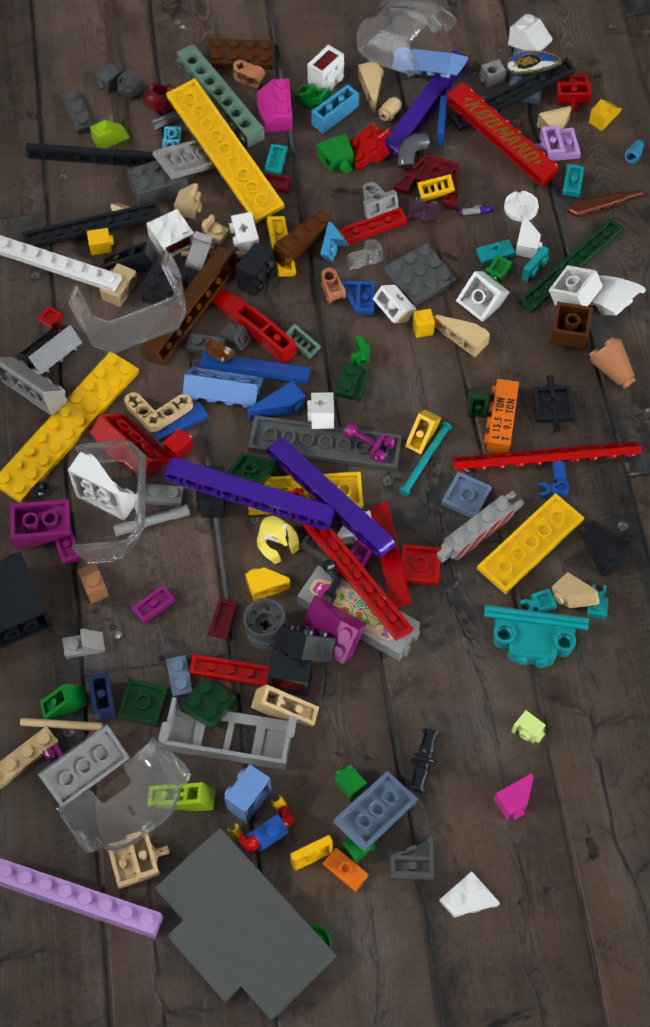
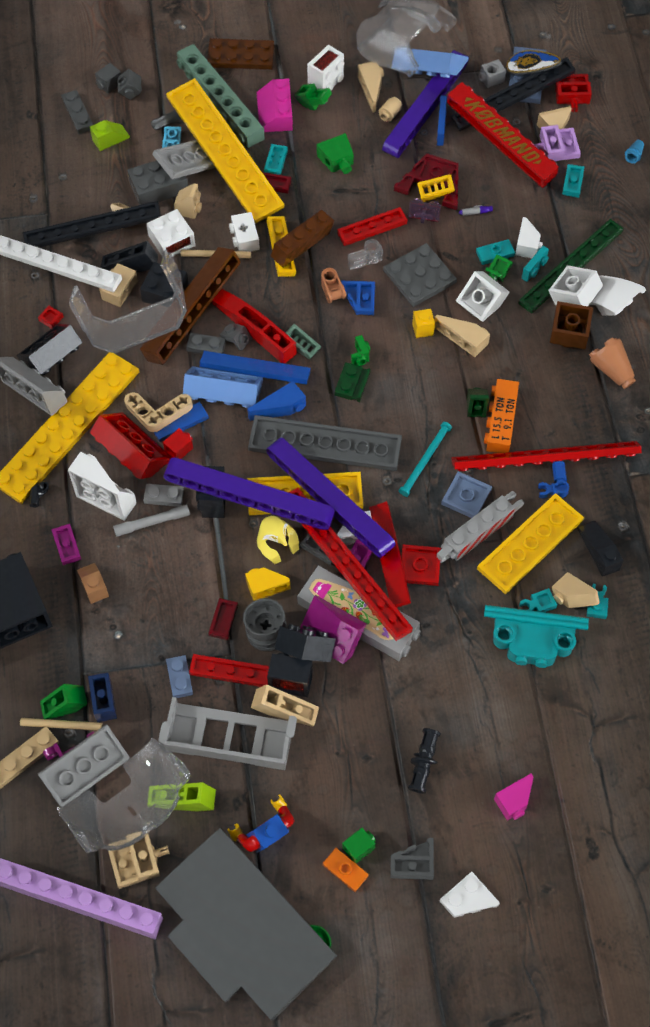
(39, 522): magenta slope -> none
(85, 644): light grey slope -> none
(88, 154): black tile -> none
(100, 241): yellow brick -> none
(115, 452): clear piece -> none
(143, 703): dark green plate -> none
(153, 604): magenta plate -> none
(156, 102): dark red helmet -> none
(199, 250): light grey tile -> none
(208, 703): dark green plate -> none
(214, 229): tan bracket -> none
(219, 350): reddish brown piece -> none
(247, 793): medium blue brick -> none
(249, 74): nougat piece -> none
(253, 468): dark green plate -> none
(255, 269): black brick -> none
(311, 853): yellow tile -> none
(321, 410): white brick -> none
(329, 568): black arm -> none
(331, 240): dark azure slope -> none
(335, 109): dark azure brick -> none
(349, 782): green brick -> none
(369, 146): red plate -> none
(375, 811): sand blue plate -> none
(376, 454): magenta bar -> none
(377, 201): light grey tile -> none
(394, 303): white brick -> none
(410, 147): dark grey cylinder -> none
(422, 431): yellow slope -> none
(521, 205): white tile -> none
(529, 34): white slope -> none
(529, 728): yellowish green brick -> none
(553, 403): black plate -> none
(594, 205): copper sword -> none
(603, 114): yellow slope -> none

